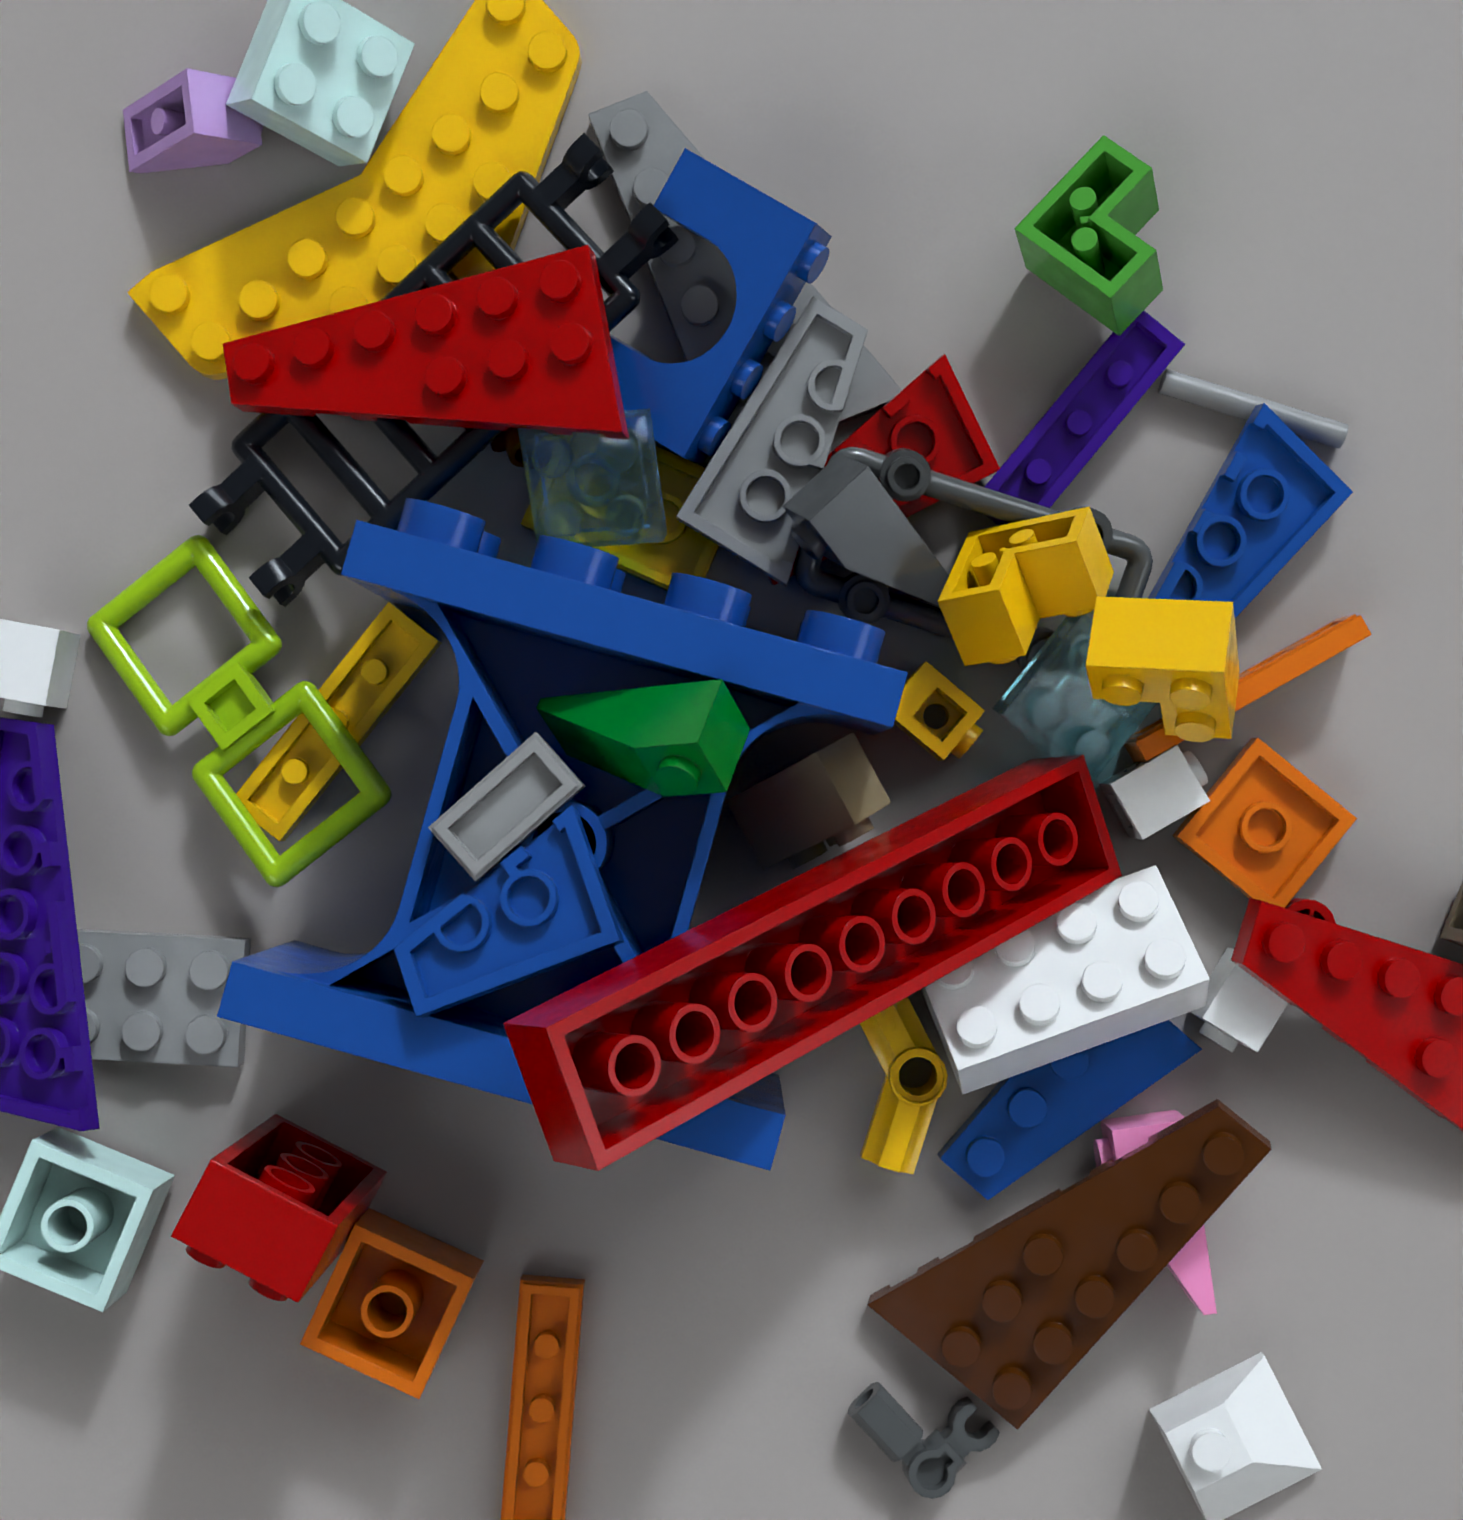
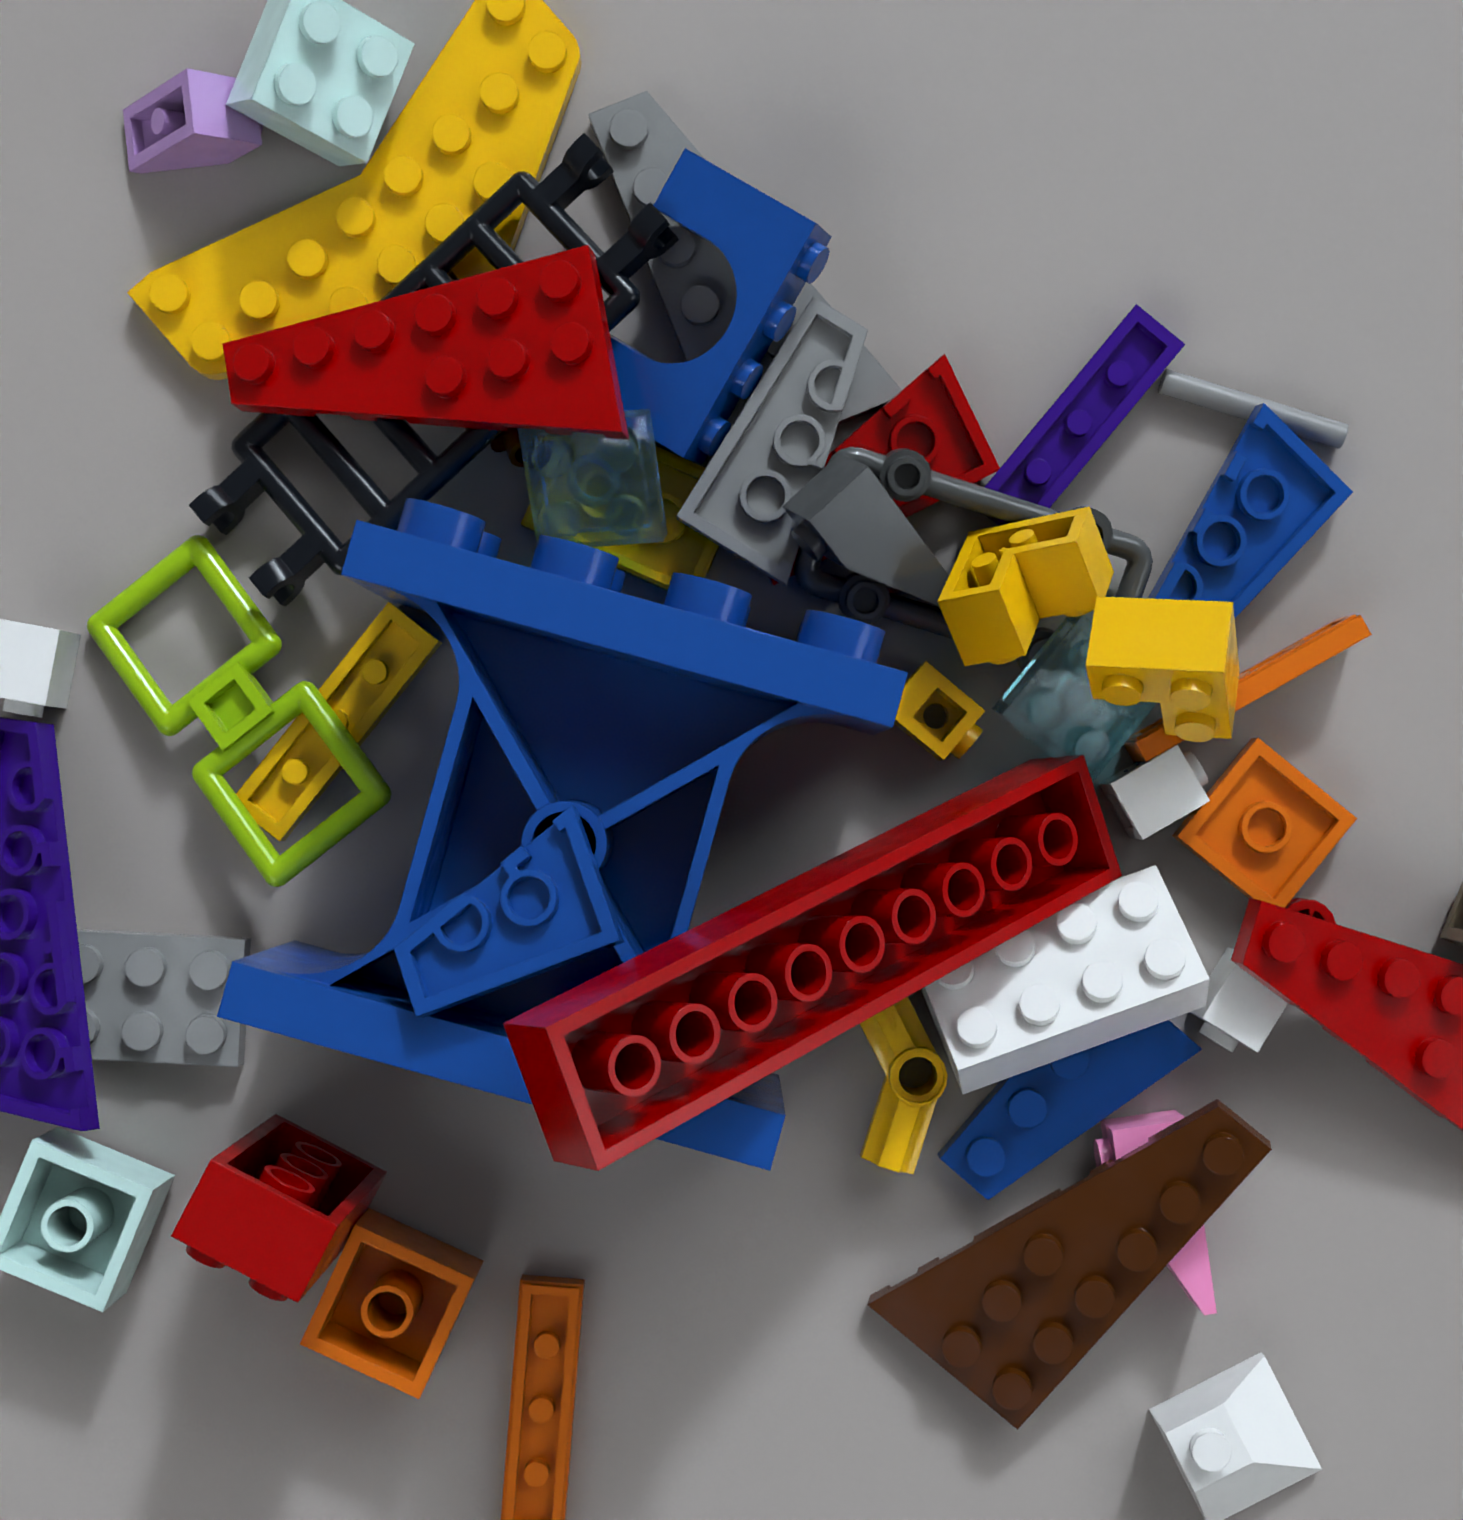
(506, 806): light grey tile -> none
(655, 736): green slope -> none
(811, 802): dark tan brick -> none
(927, 1462): dark grey bar -> none
(1086, 236): bright green brick -> none

